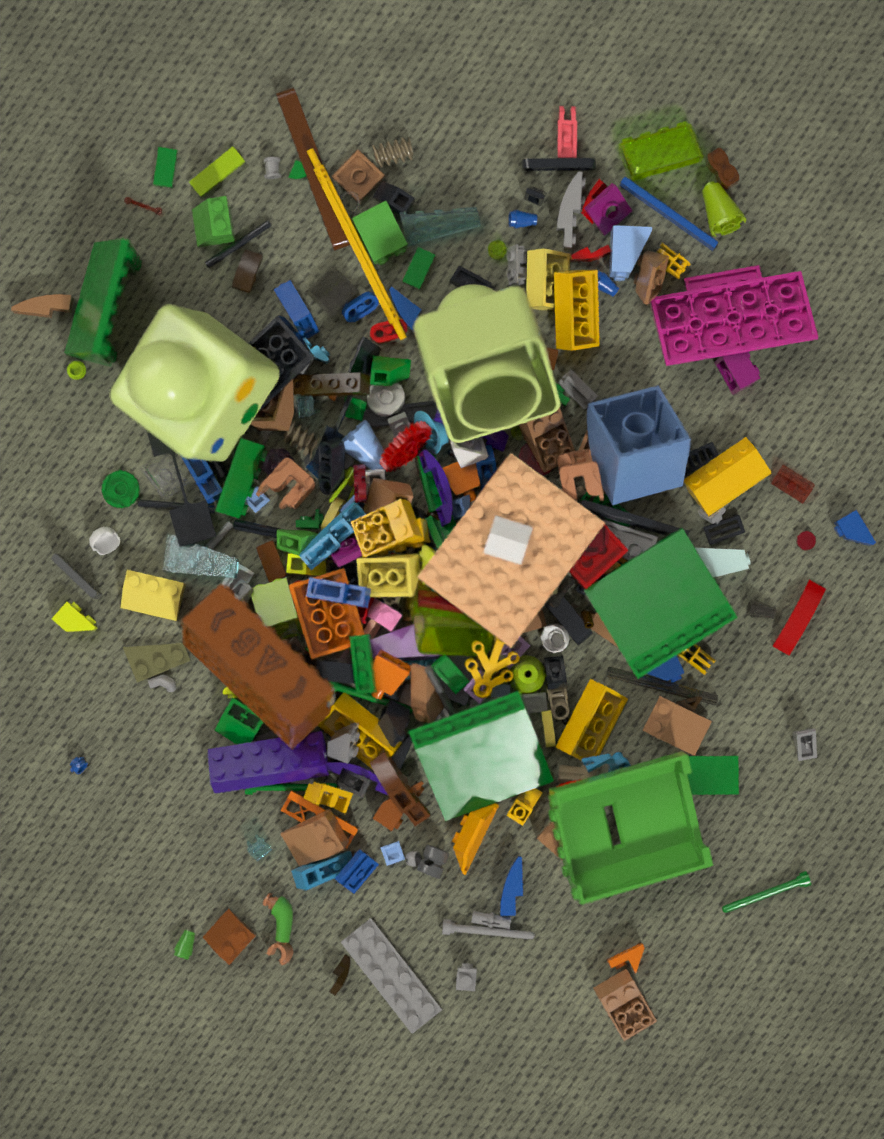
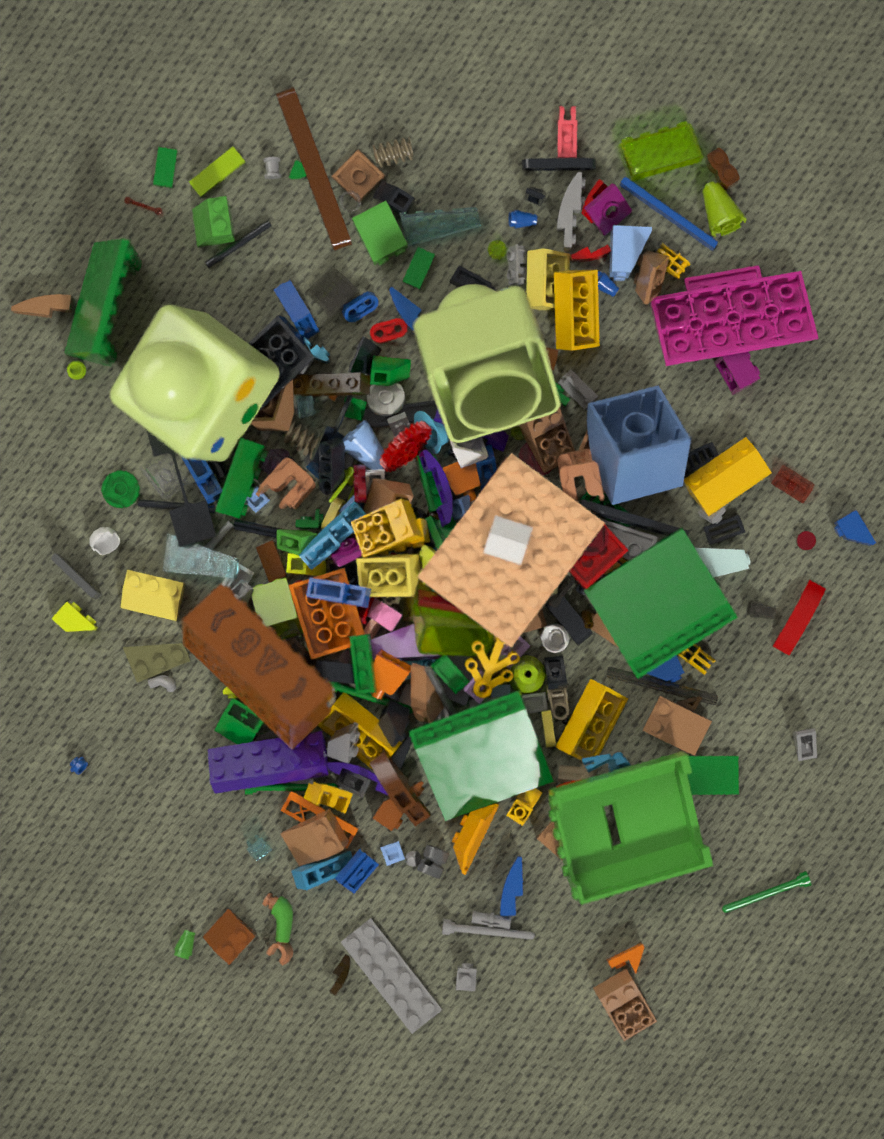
(247, 270): dark brown slope -> none
(357, 244): yellow axle -> none

